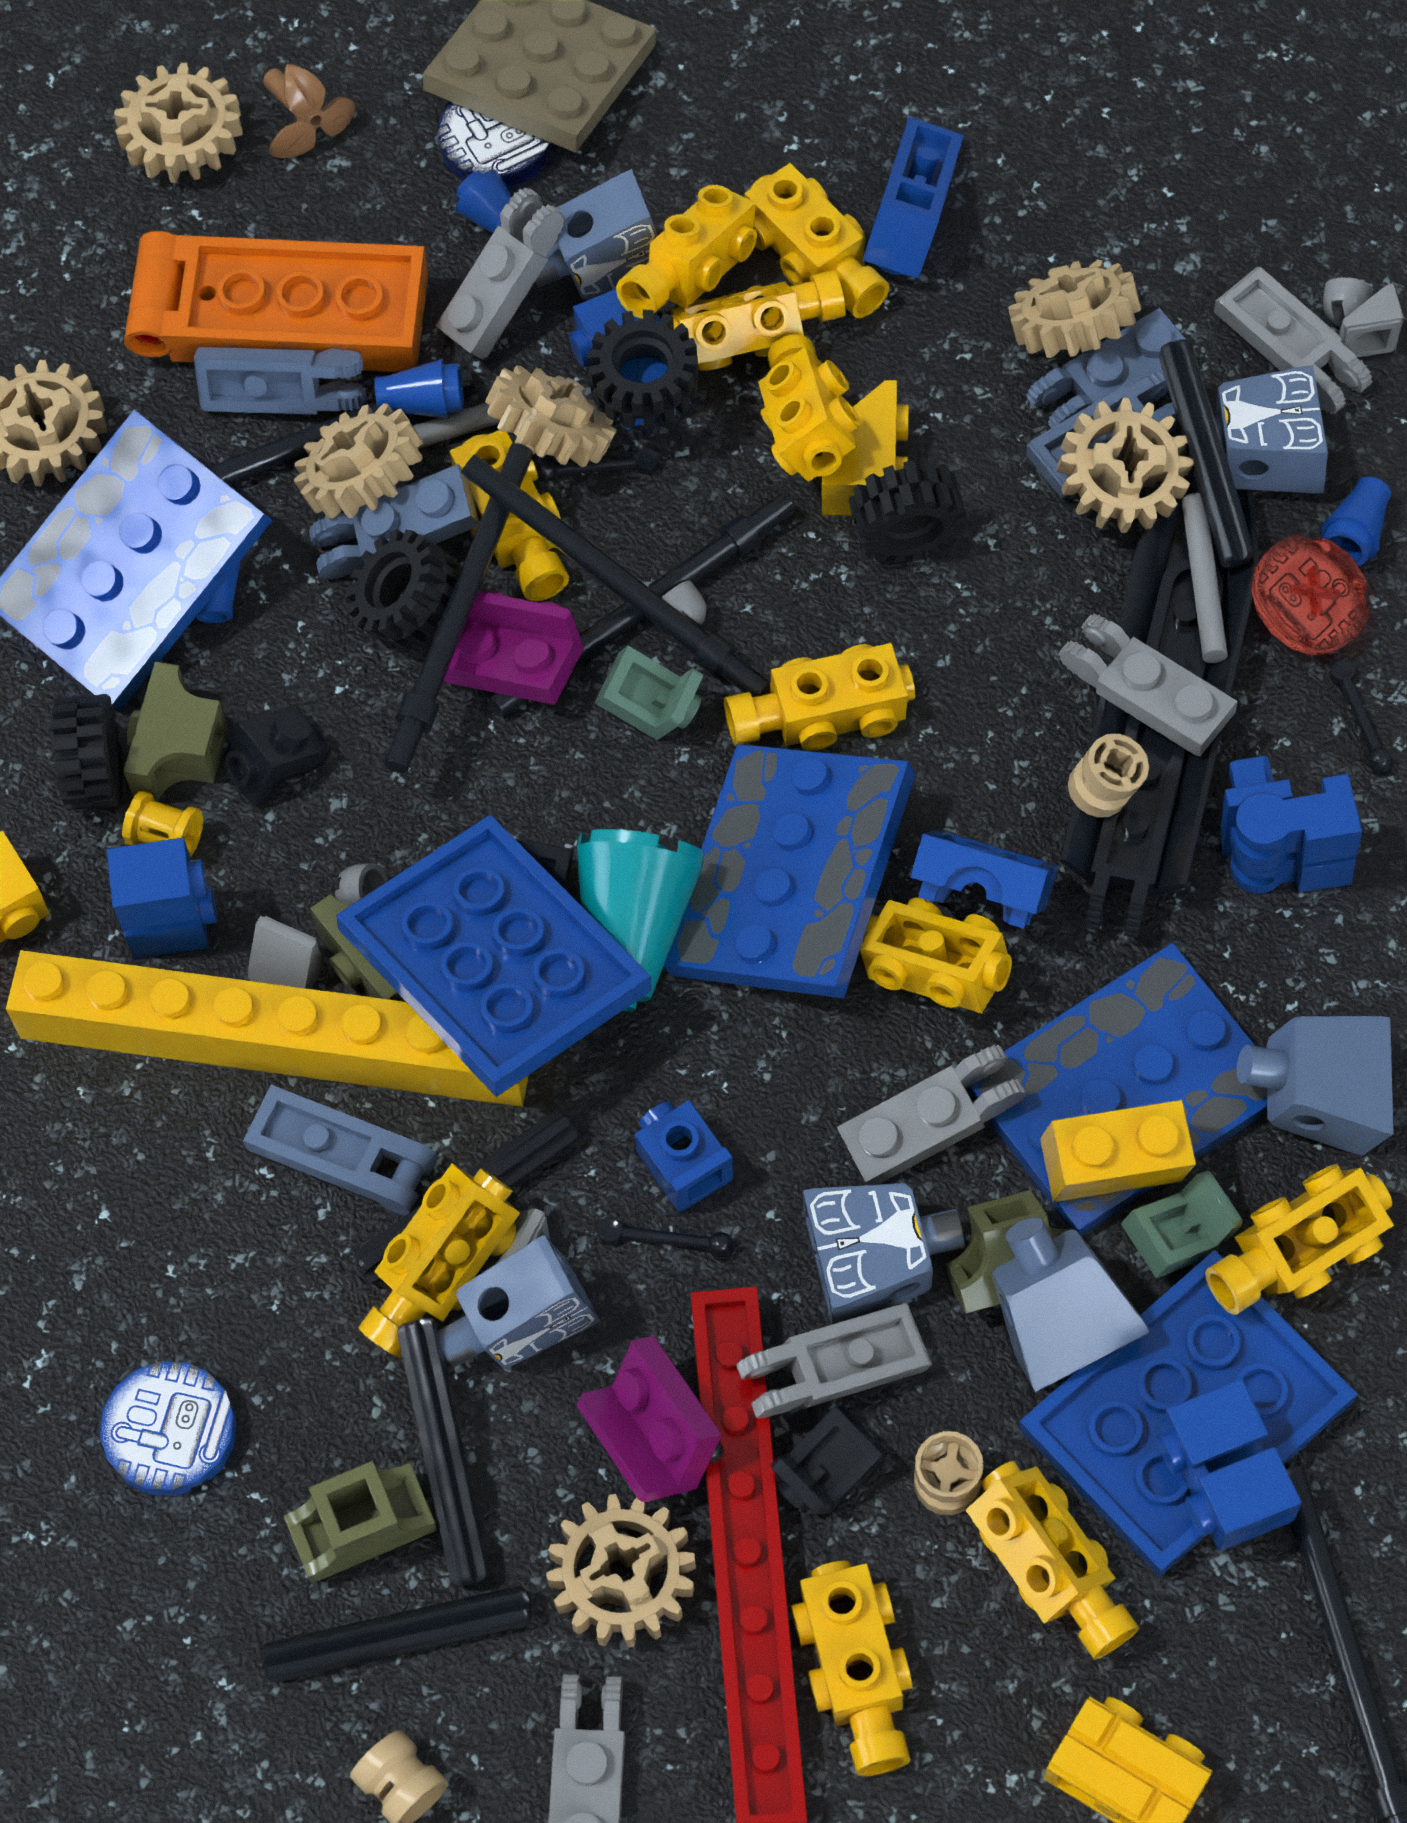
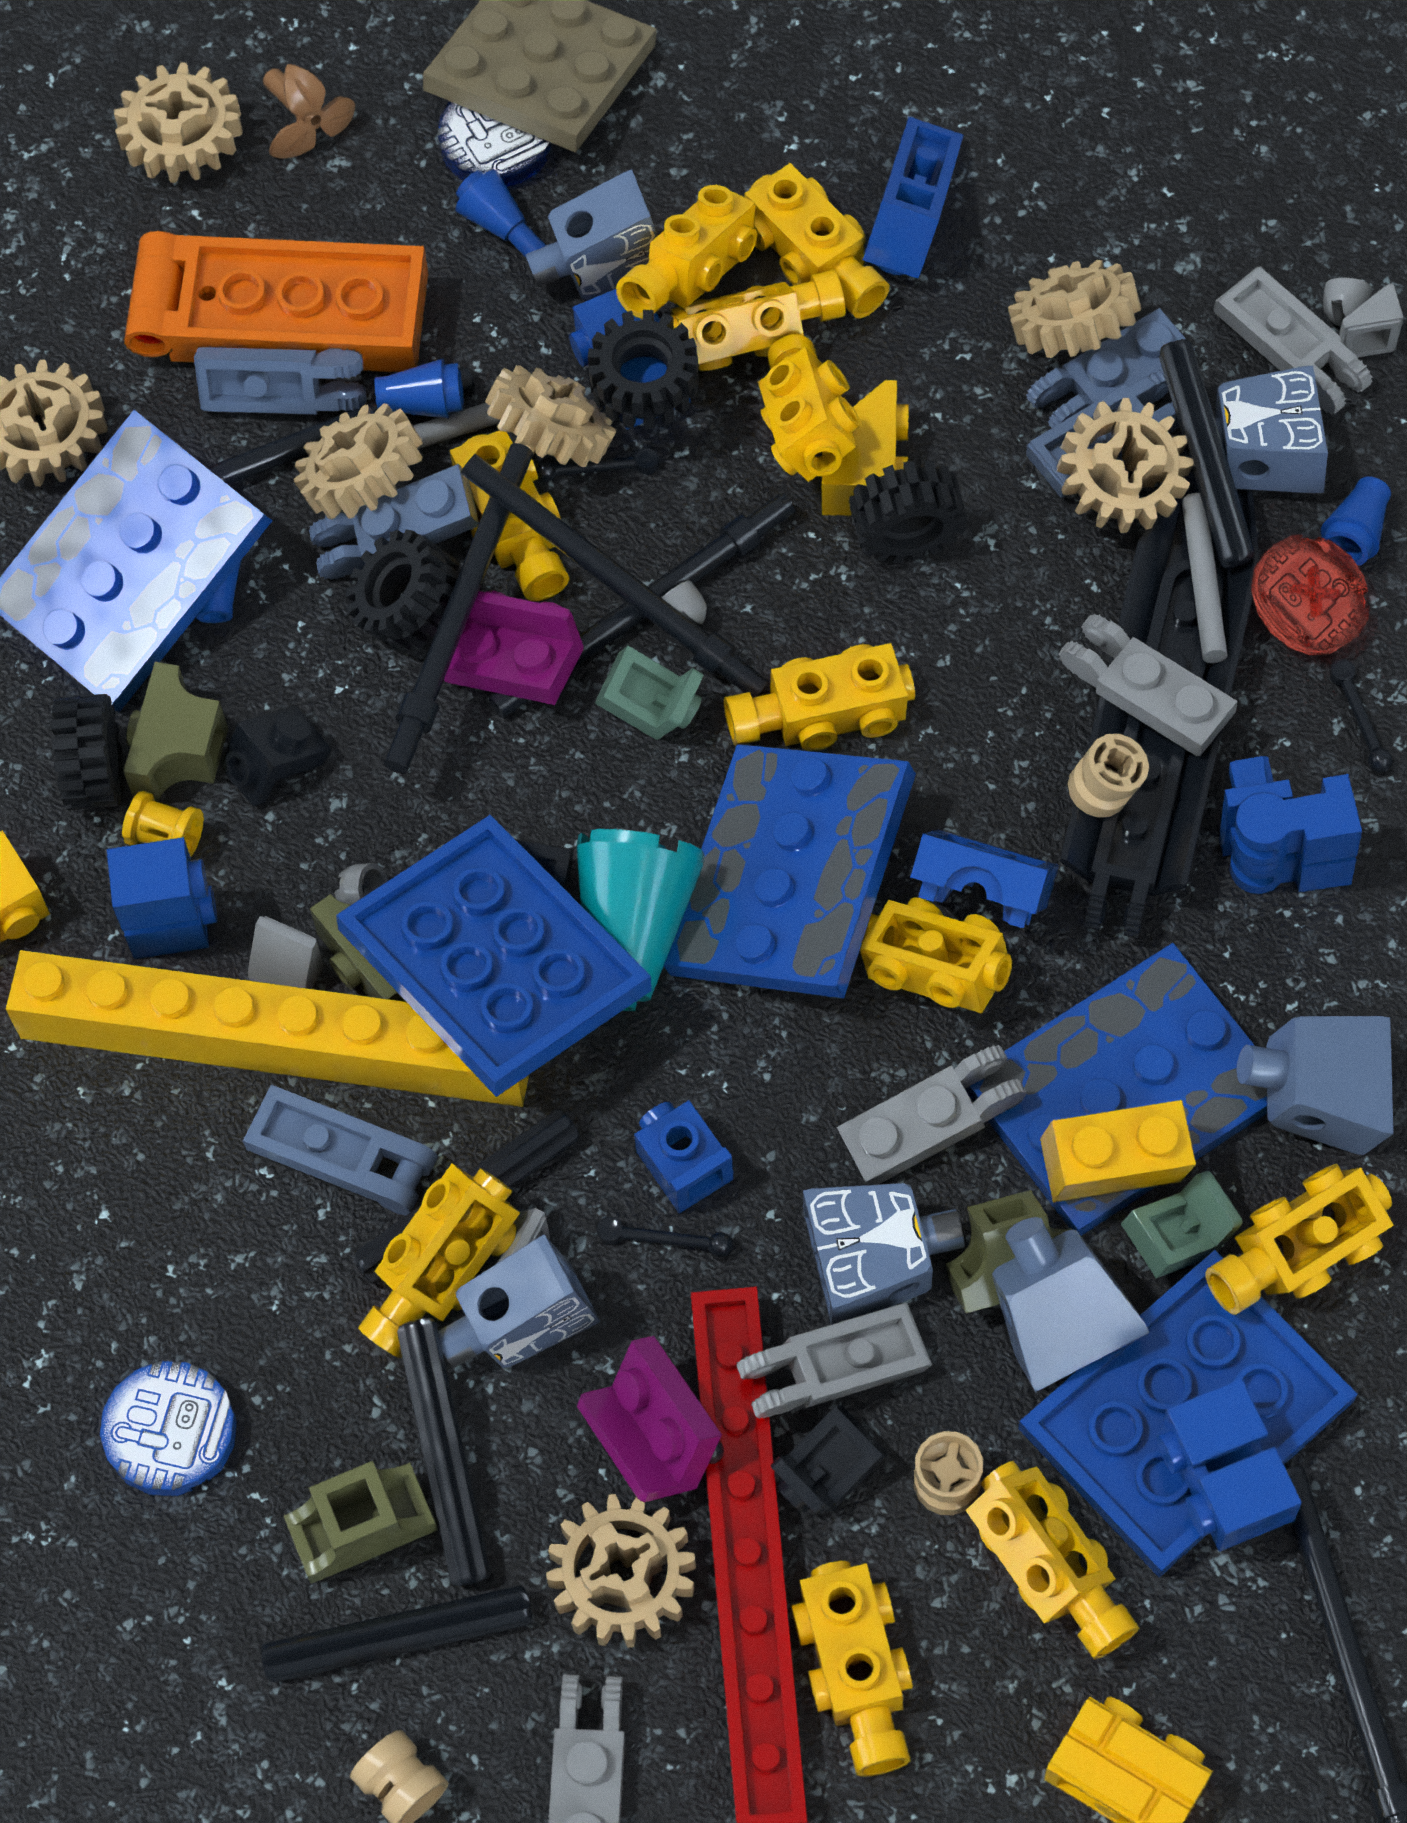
(502, 273): light grey hinge -> none

